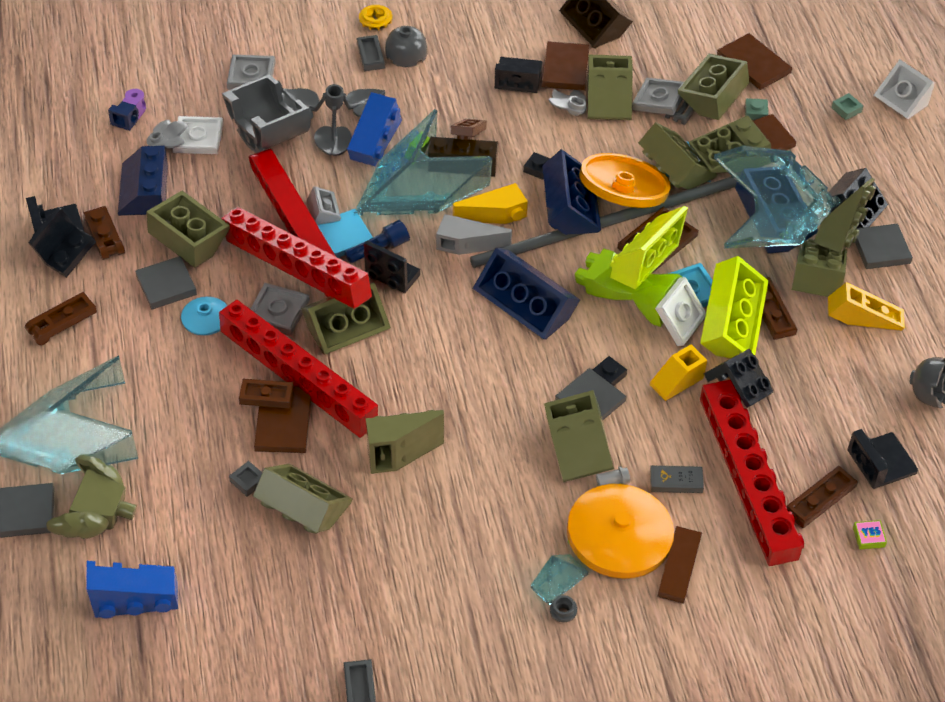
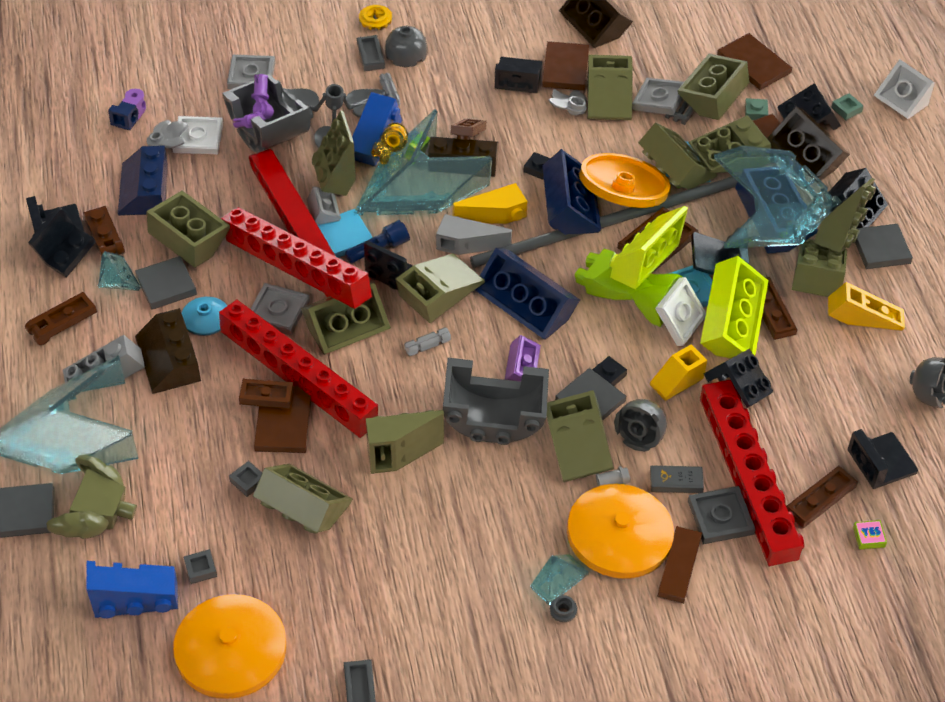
(116, 273): none -> clear light blue slope
(129, 354): none -> light grey slope
(168, 352): none -> dark brown slope
(200, 566): none -> dark grey plate
(230, 646): none -> light orange dish
(261, 107): none -> medium lavender pin
(336, 158): none -> olive slope
(389, 87): none -> light grey axle
(392, 140): none -> clear yellow piece
(427, 341): none -> light grey axle
(437, 285): none -> olive slope
(493, 407): none -> dark grey cylinder
(521, 353): none -> medium lavender slope
(641, 424): none -> dark grey cylinder
(709, 251): none -> black bracket
(721, 515): none -> dark grey tile
(808, 143): none -> dark brown slope
(813, 104): none -> black bracket

